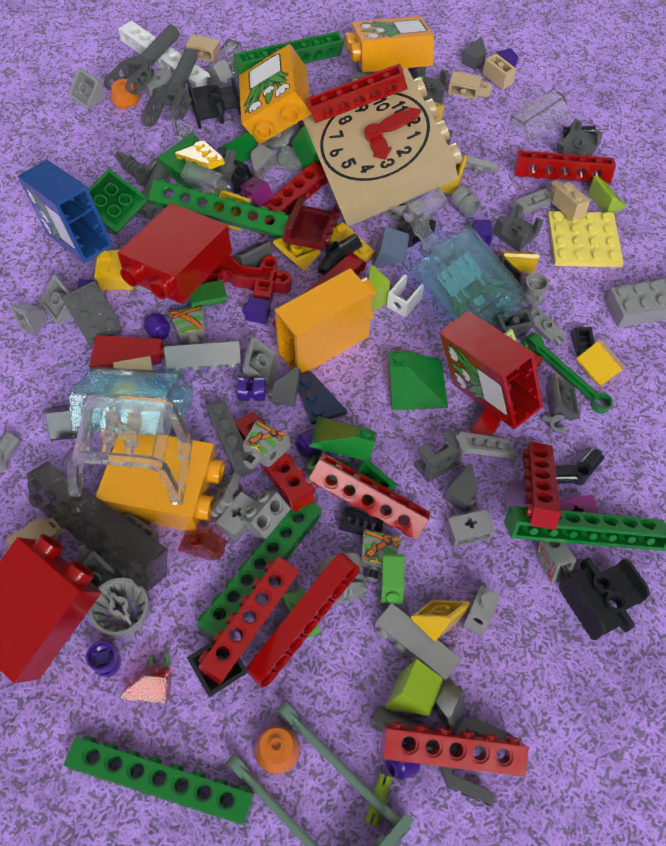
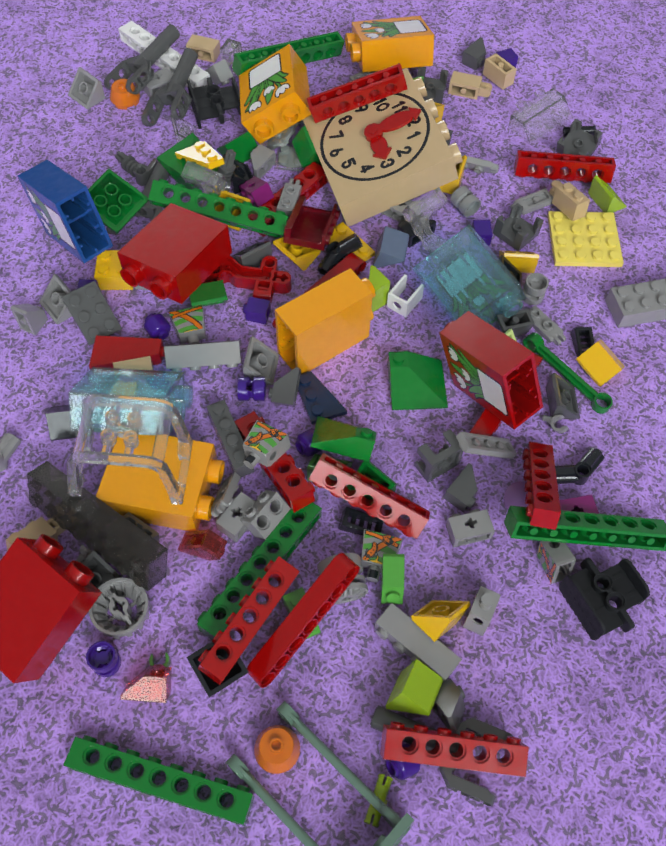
(289, 196): none -> light grey hinge

